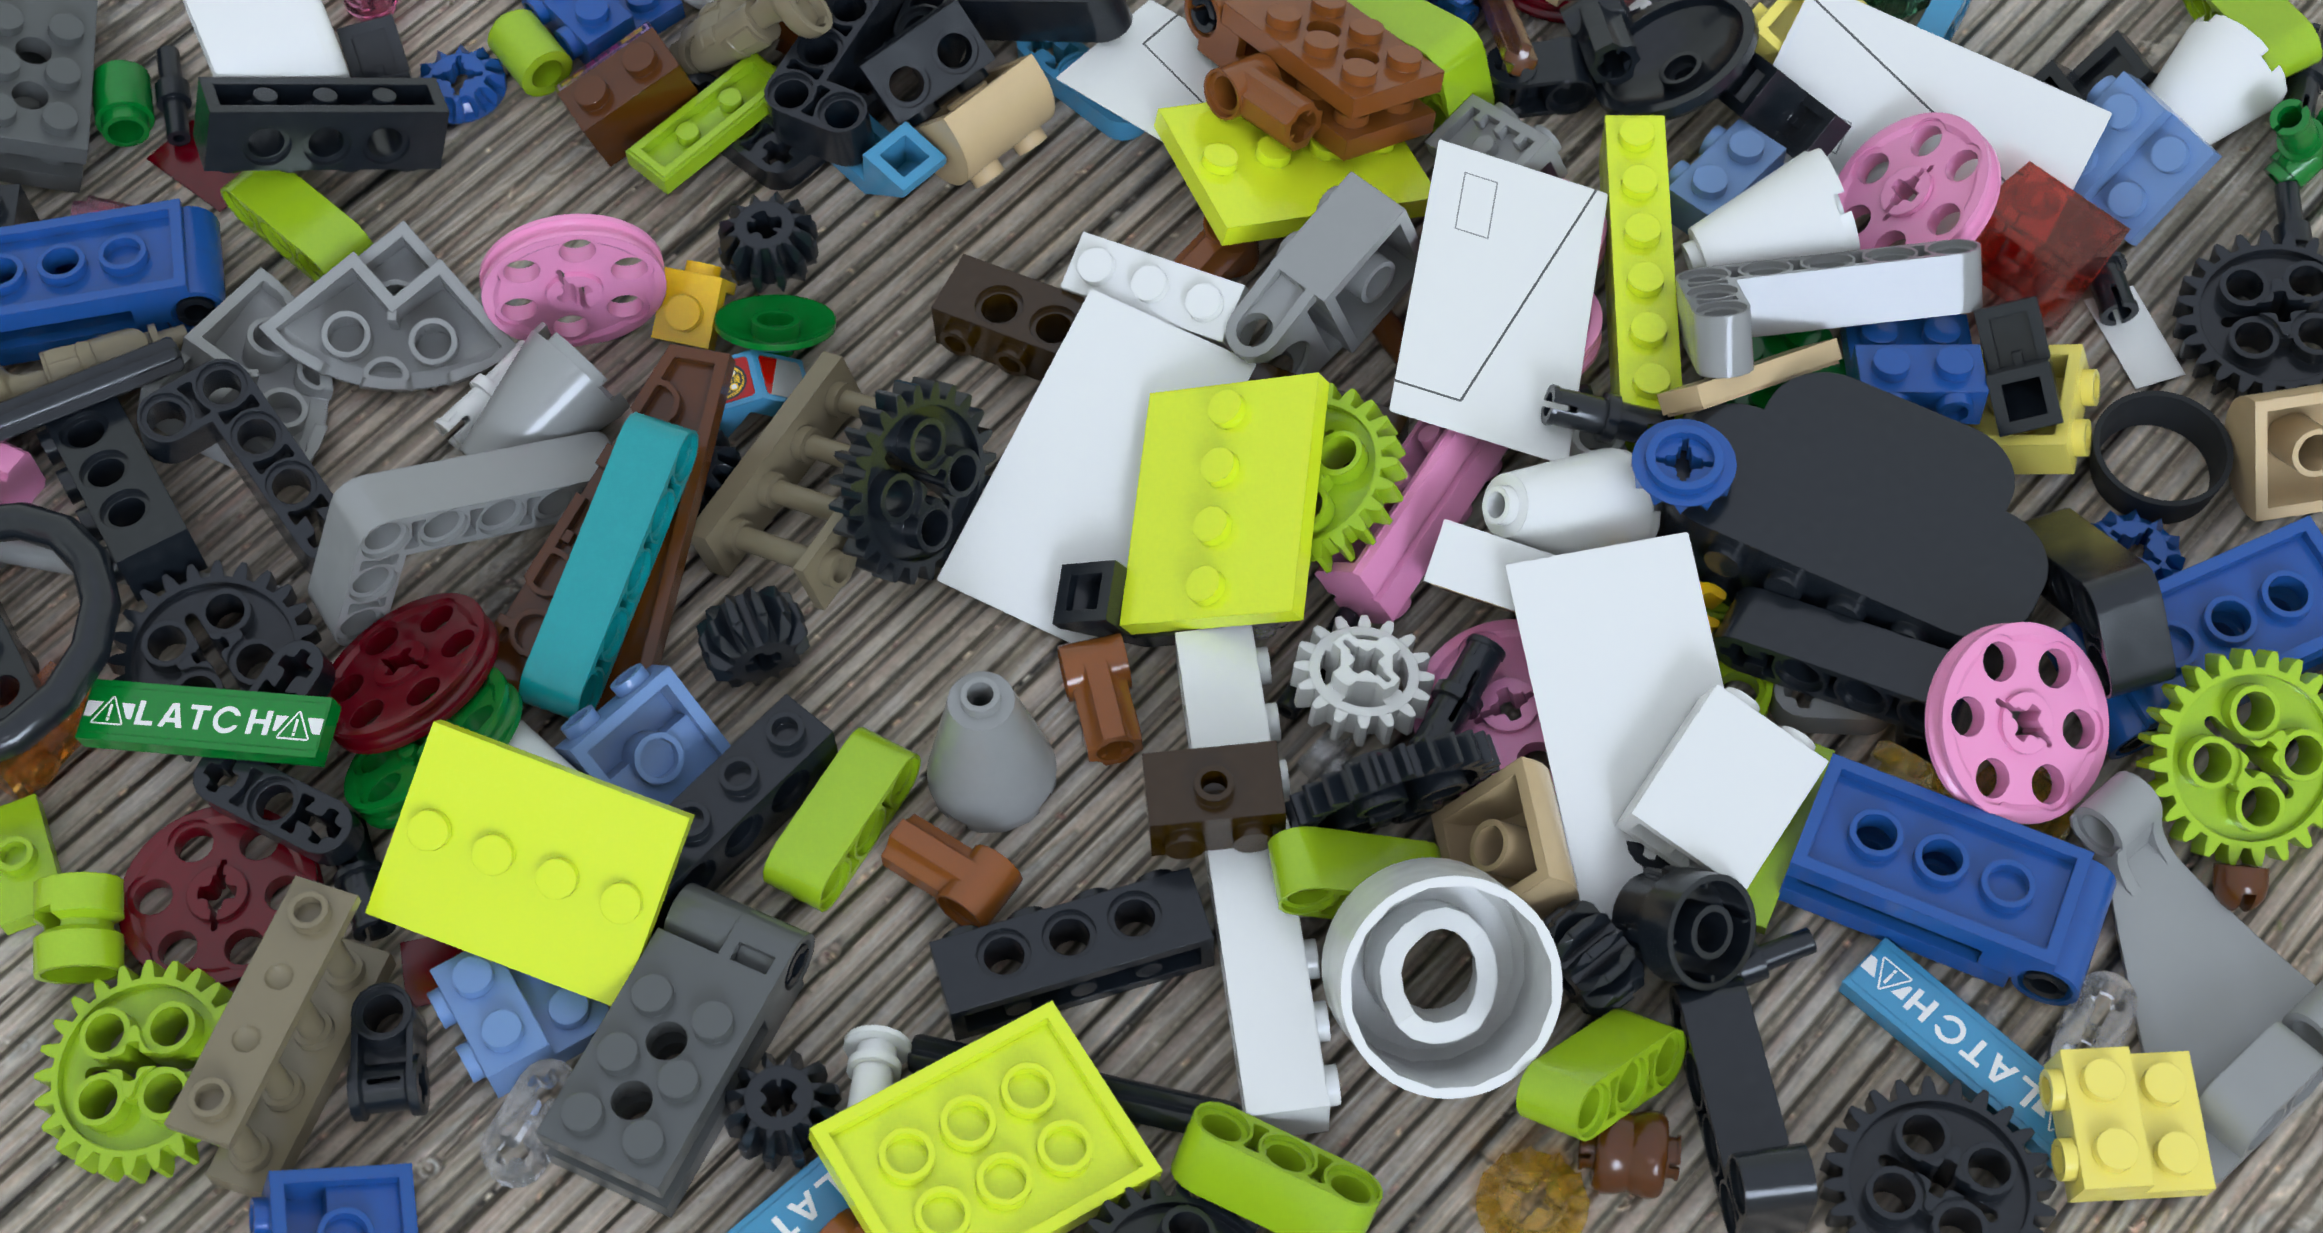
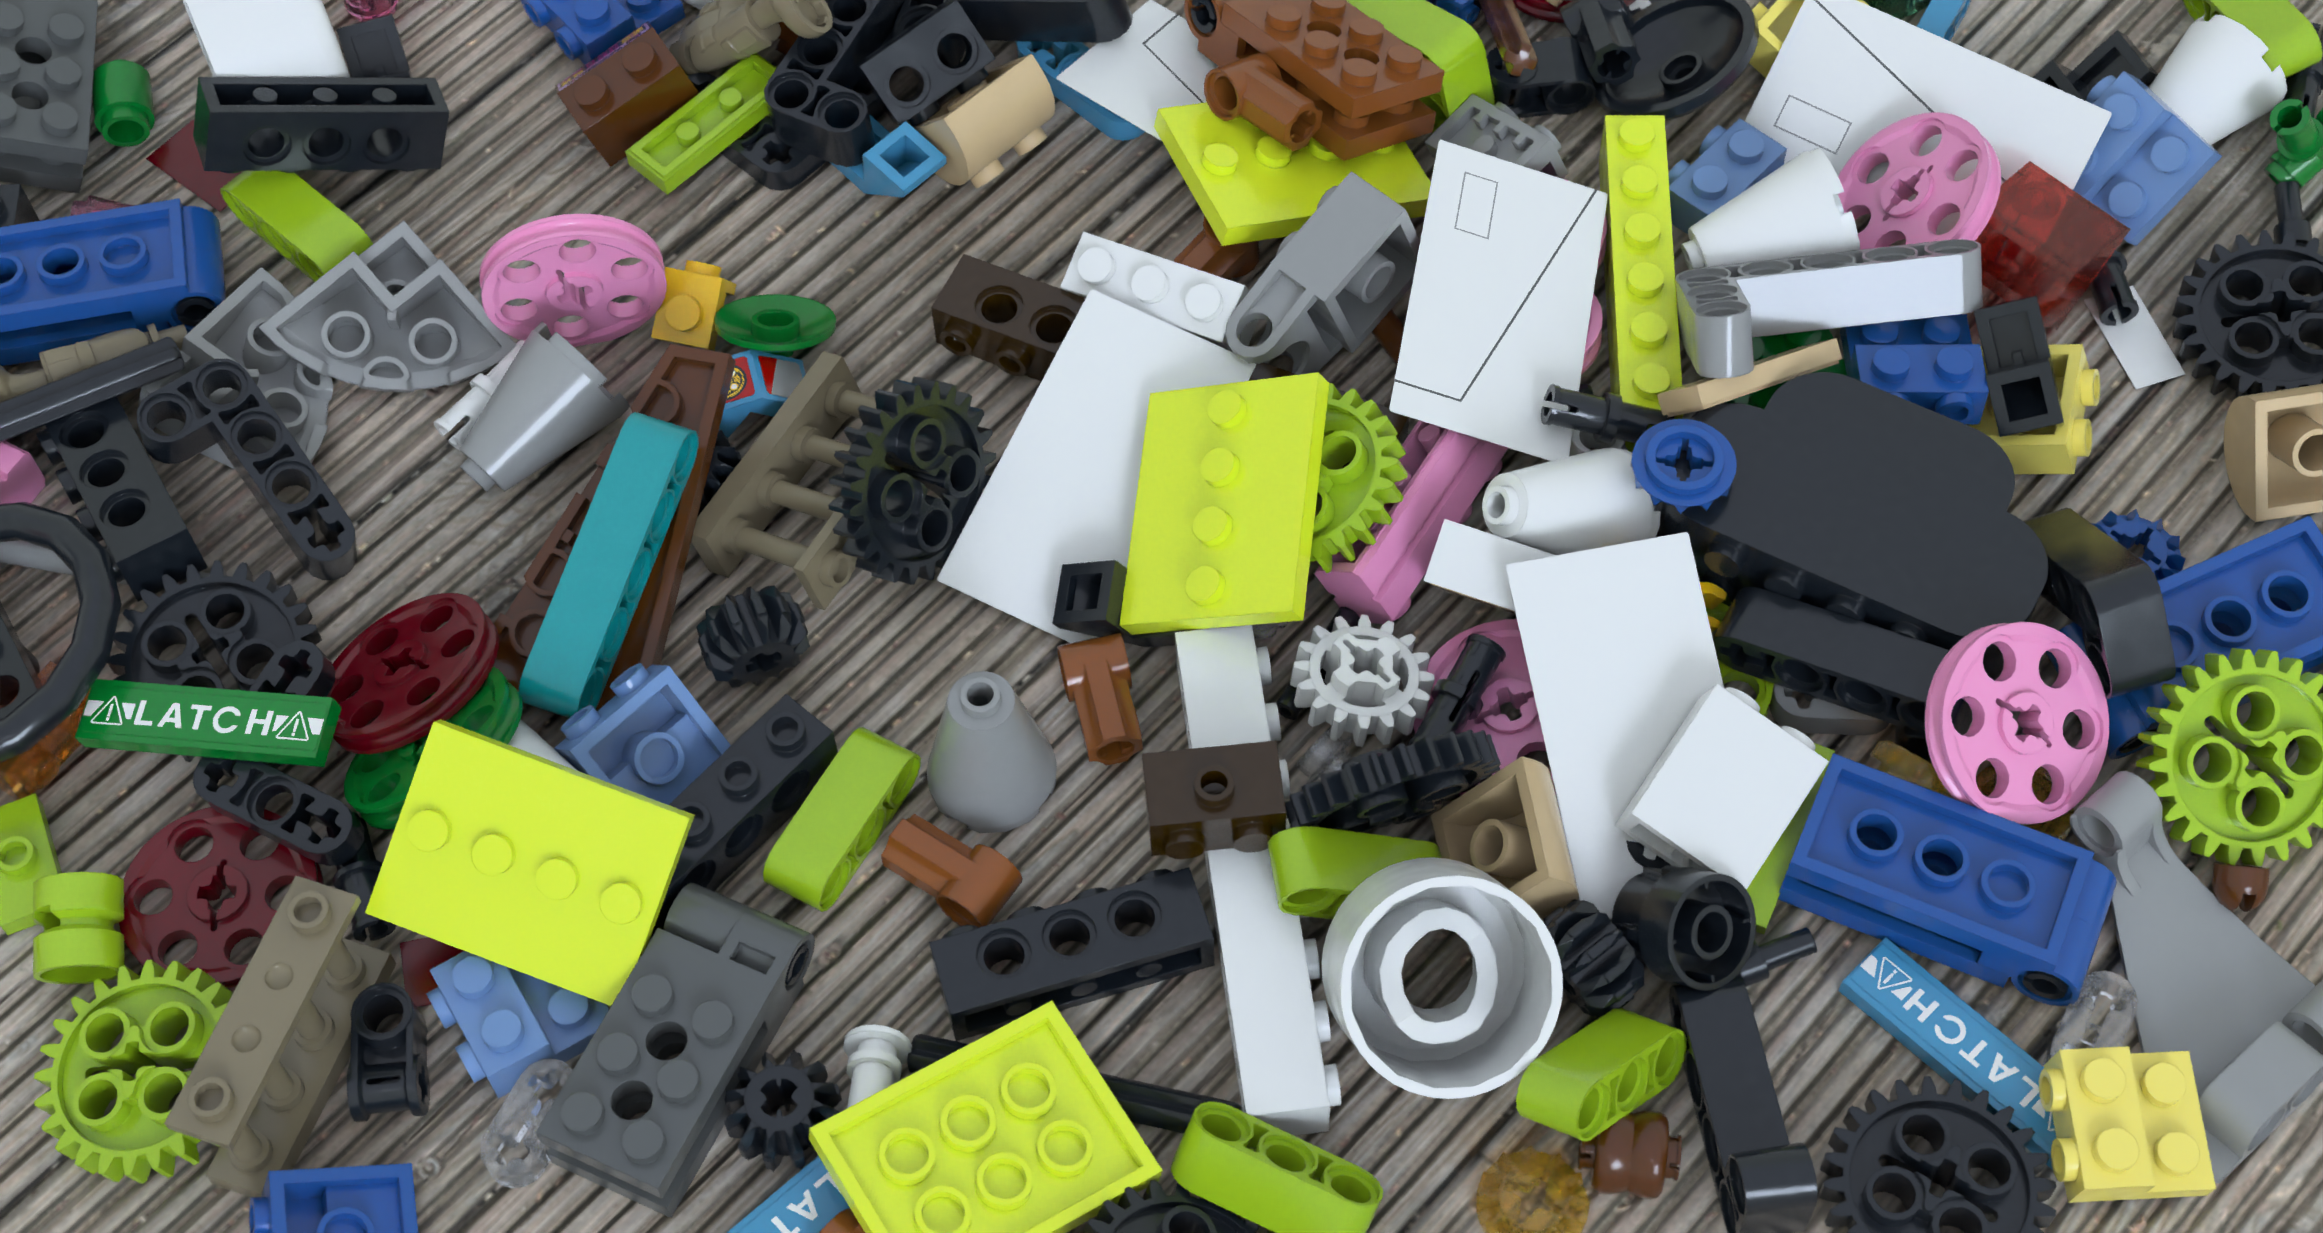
(173, 95): black bar -> none
(435, 506): light grey beam -> none
(481, 90): blue gear -> none
(529, 52): lime brick -> none
(768, 242): black gear -> none
(1783, 109): black slope -> none
(2170, 412): black tyre -> none

